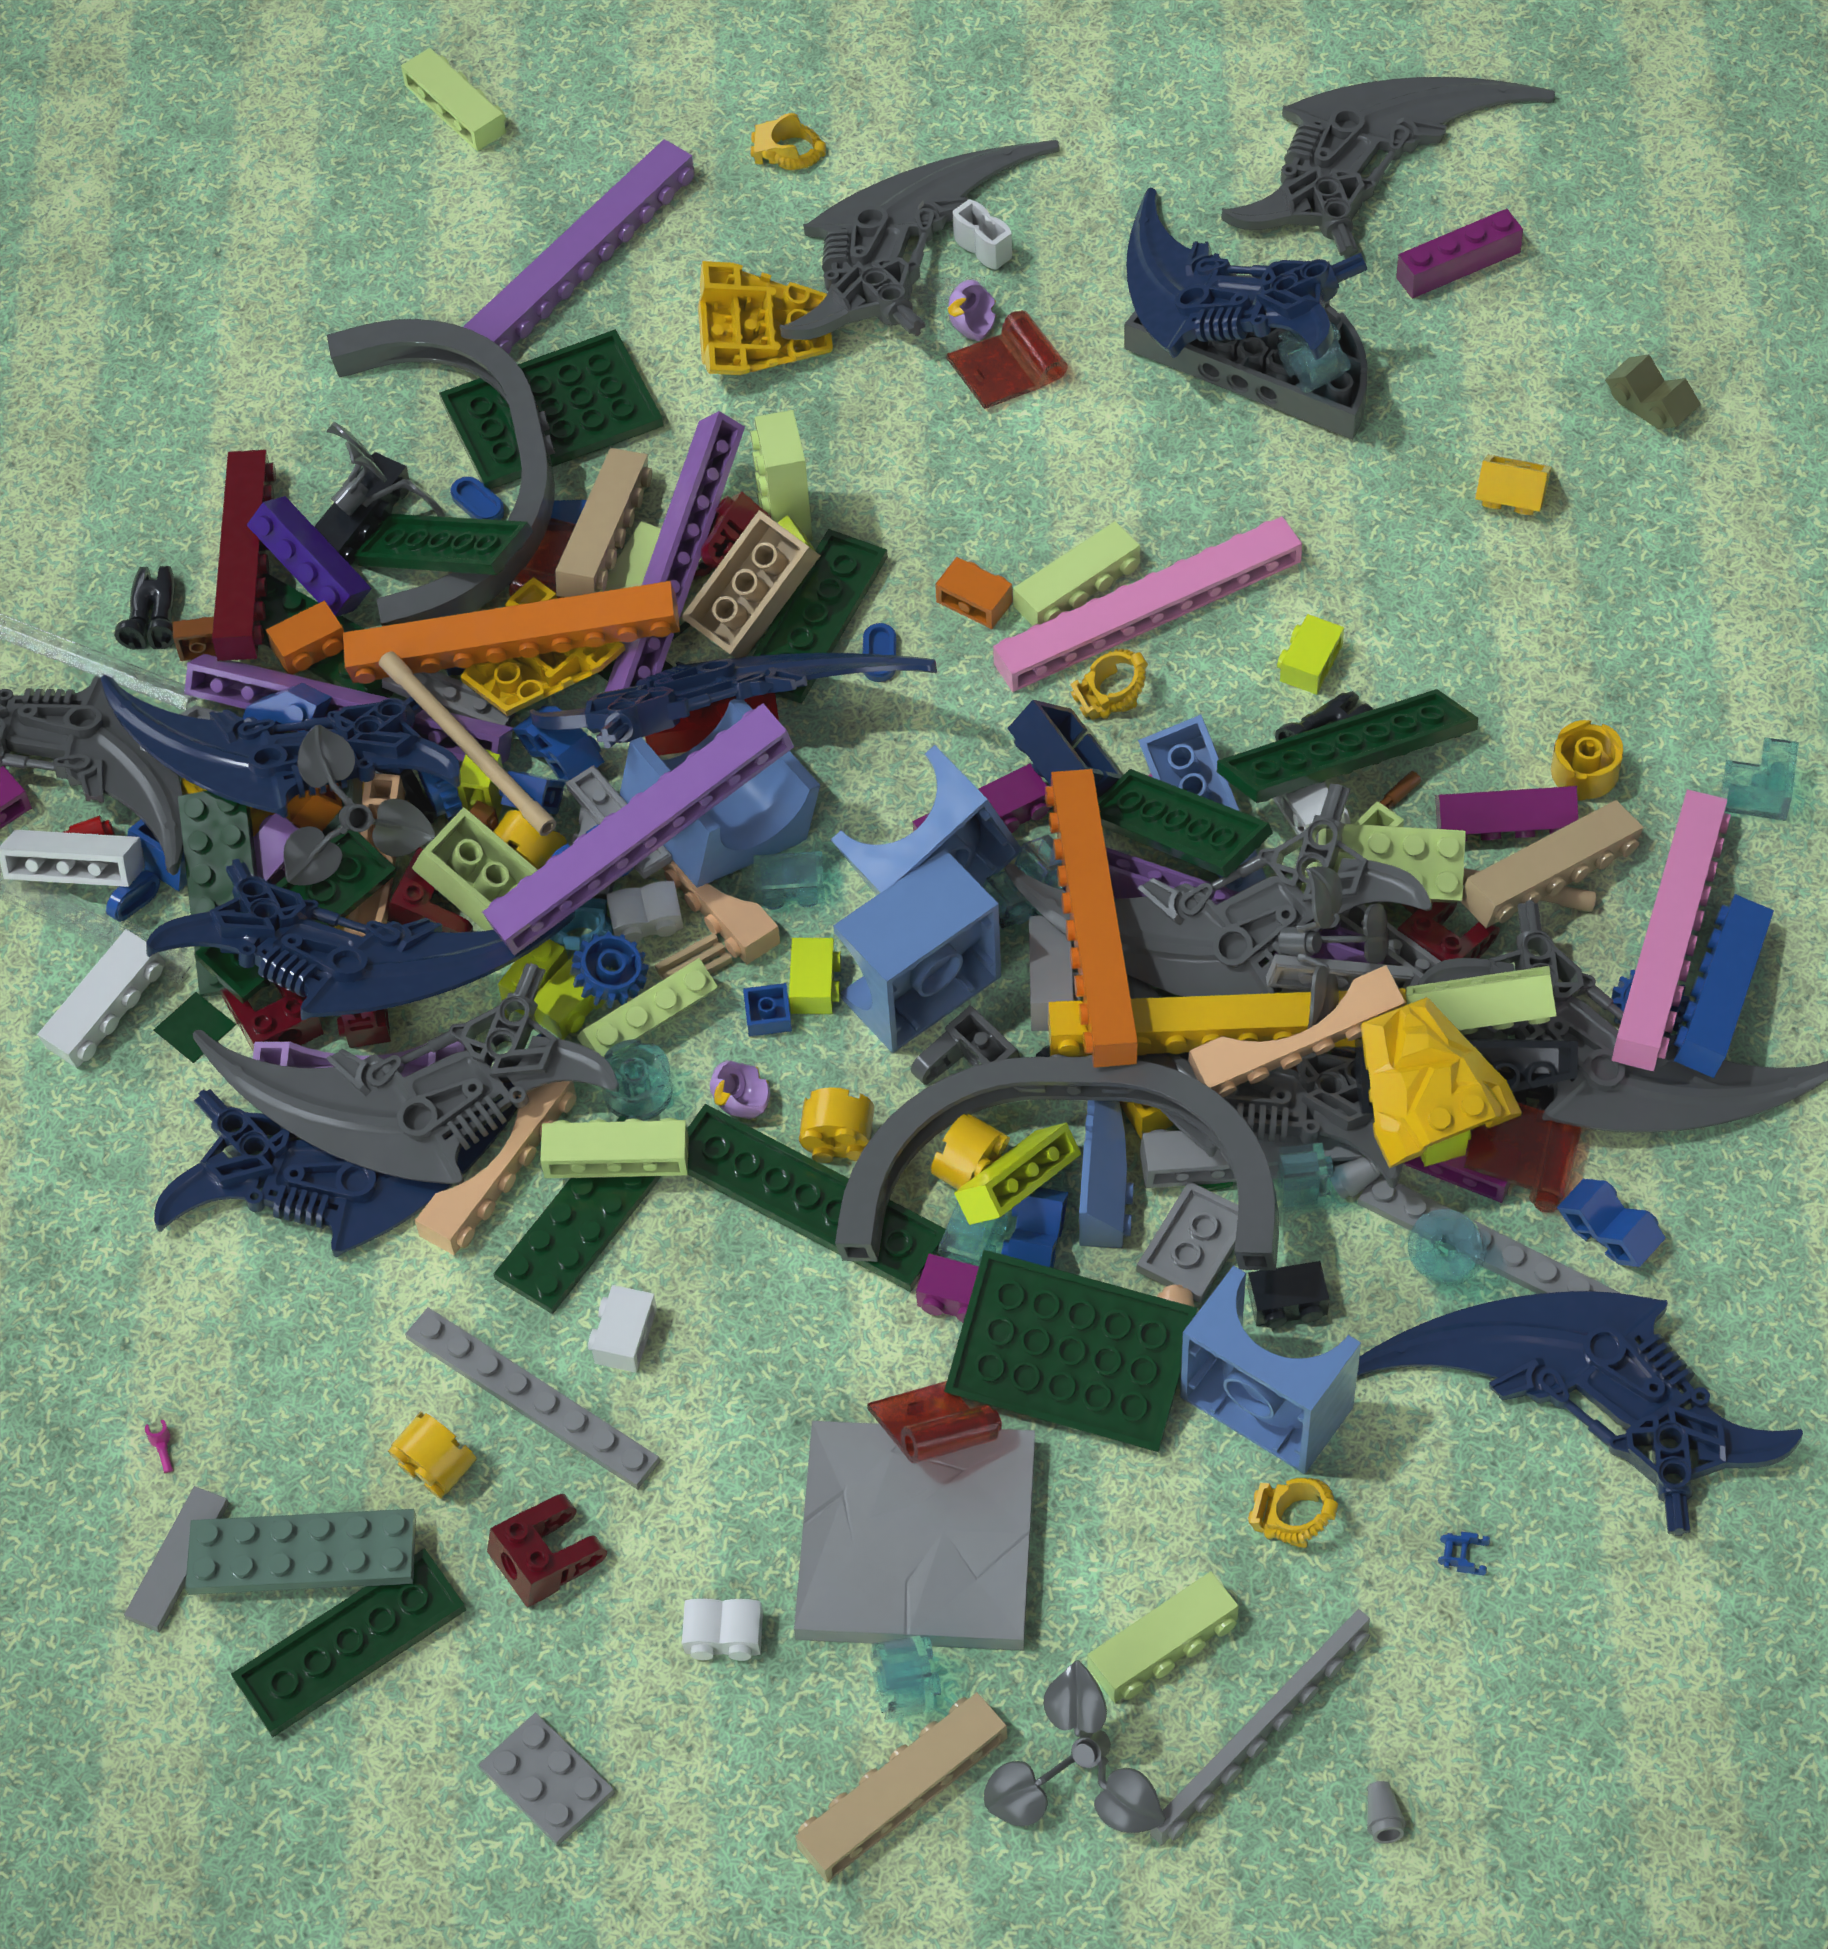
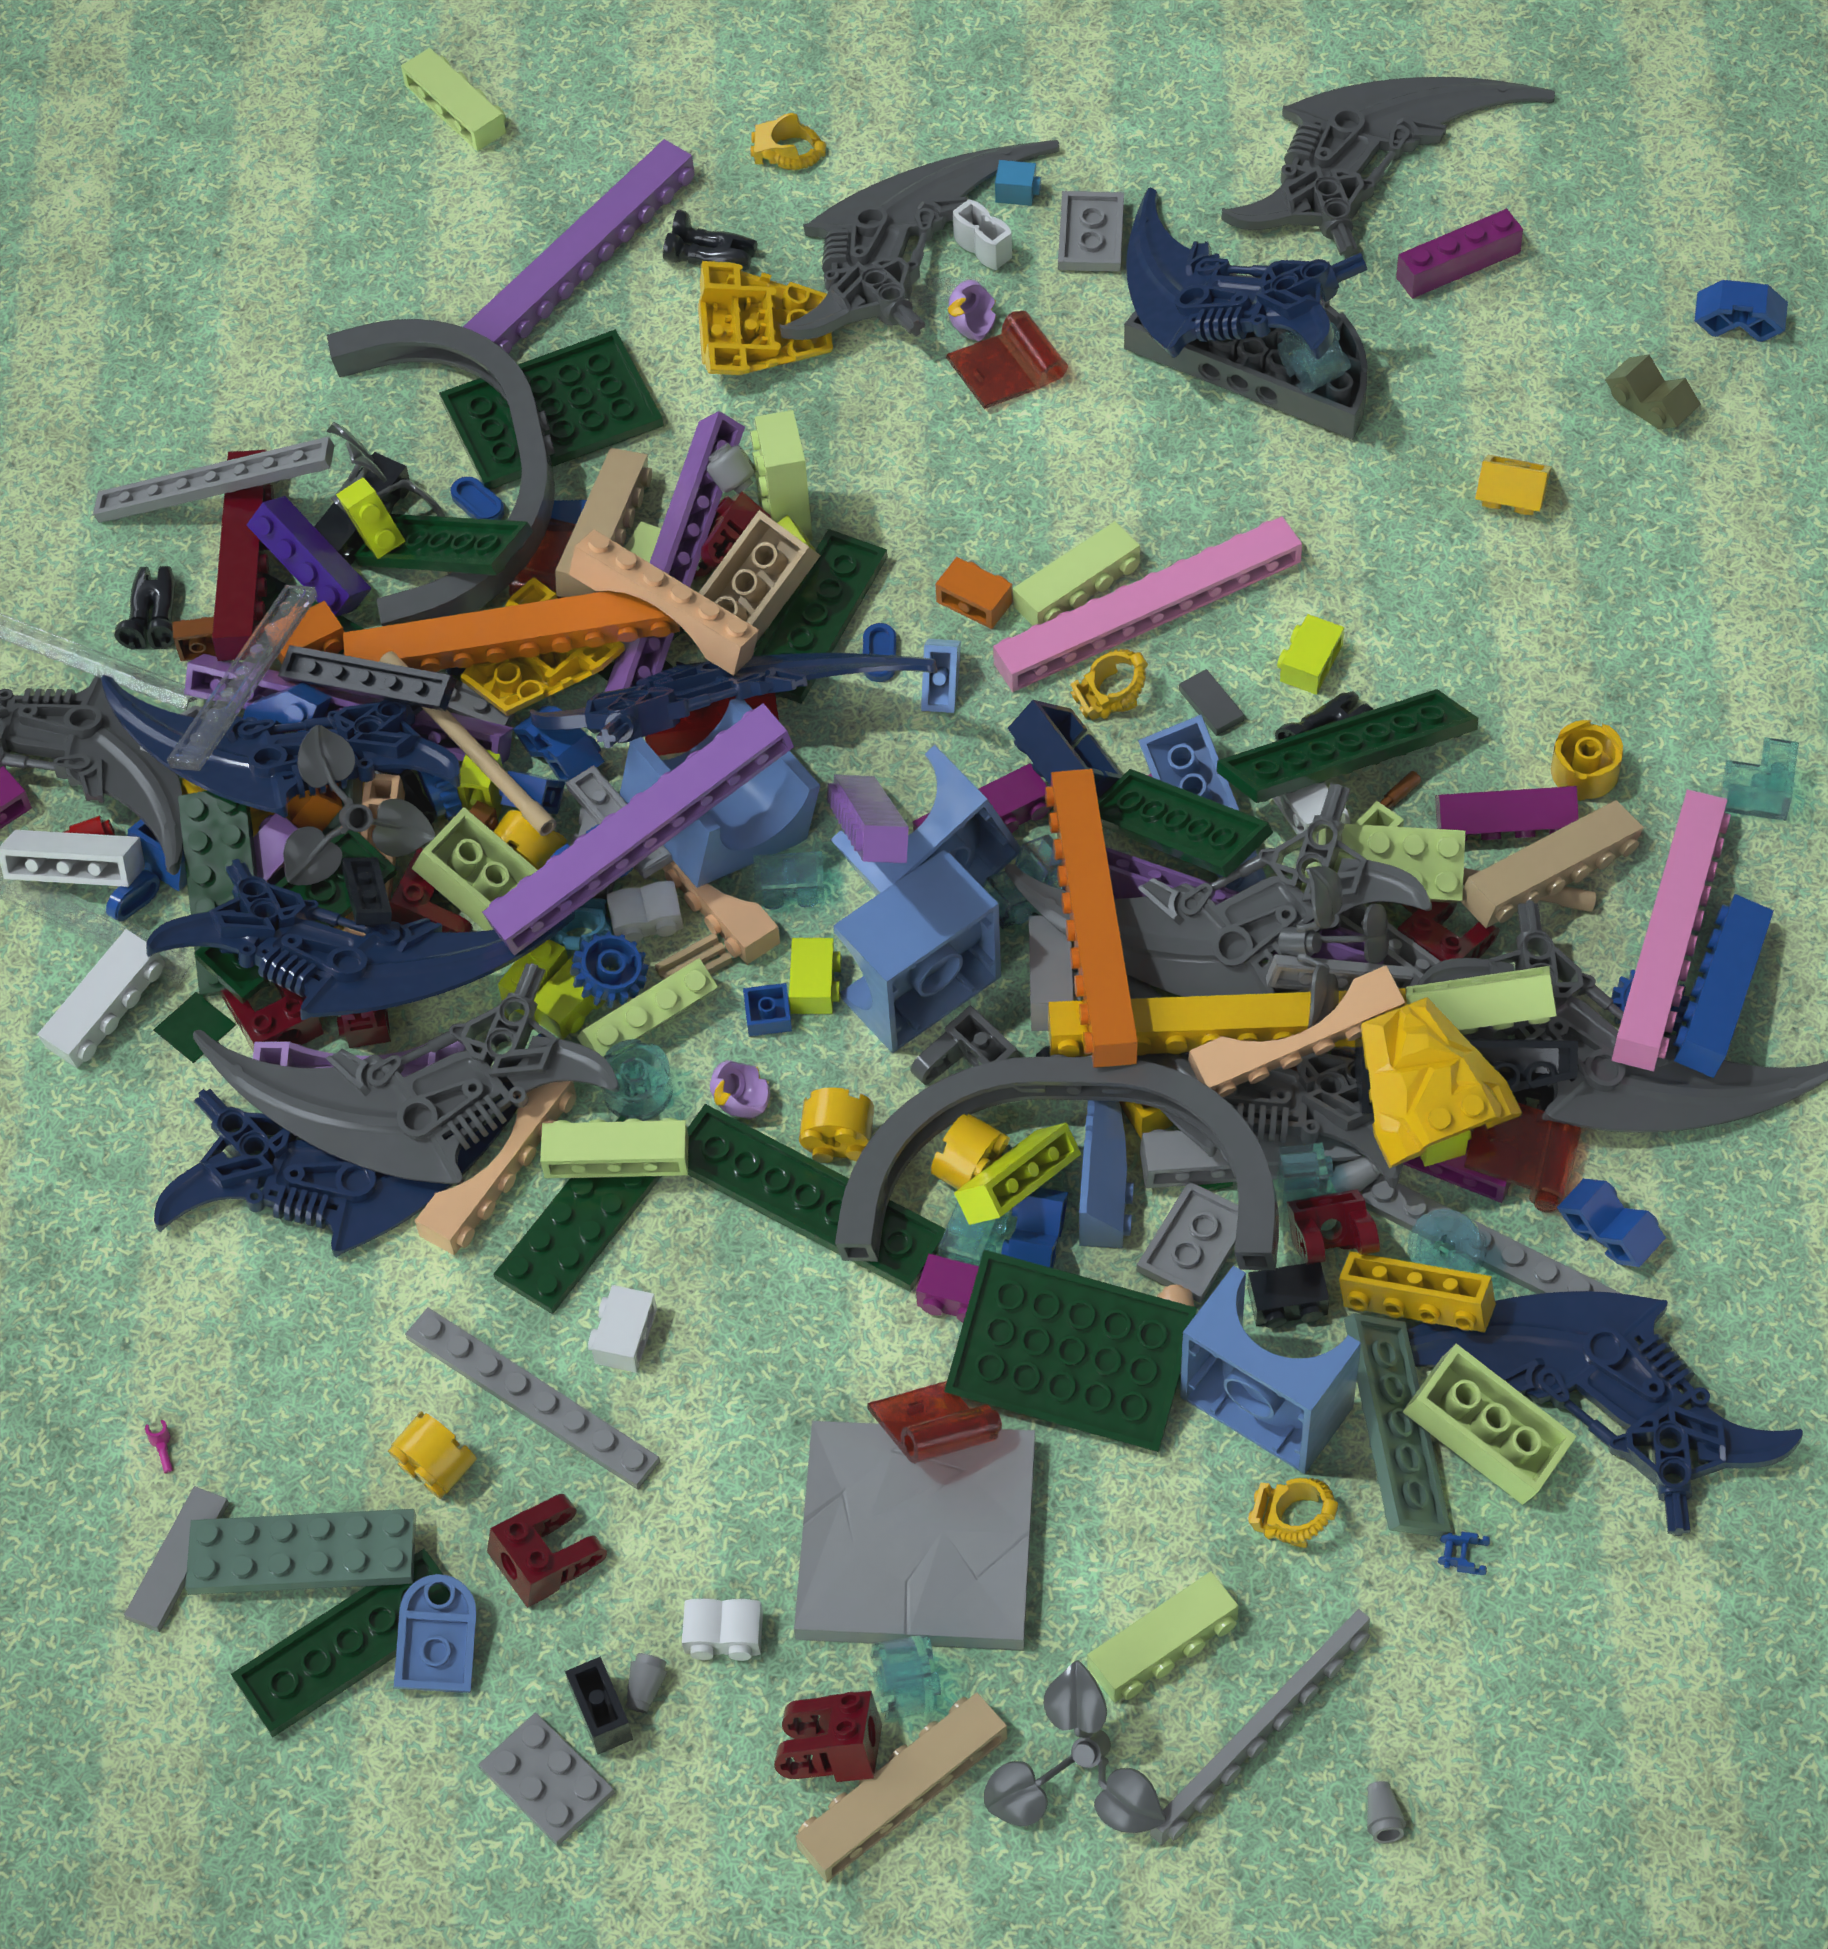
(214, 479): none -> light grey plate
(242, 678): none -> clear tile
(366, 891): none -> black plate
(368, 678): none -> black plate
(370, 517): none -> neon yellow brick
(435, 1639): none -> medium blue tile
(599, 1705): none -> black brick
(644, 1681): none -> light grey cone
(704, 245): none -> black piece
(716, 631): none -> light nougat arch
(731, 468): none -> light grey head
(841, 1741): none -> dark red brick
(868, 818): none -> medium lavender brick
(940, 688): none -> light blue slope
(1016, 183): none -> dark azure brick
(1091, 231): none -> light grey plate
(1211, 702): none -> dark grey tile
(1352, 1229): none -> dark red brick
(1398, 1444): none -> sand green plate
(1417, 1291): none -> yellow brick
(1489, 1424): none -> yellowish green brick
(1743, 304): none -> blue brick

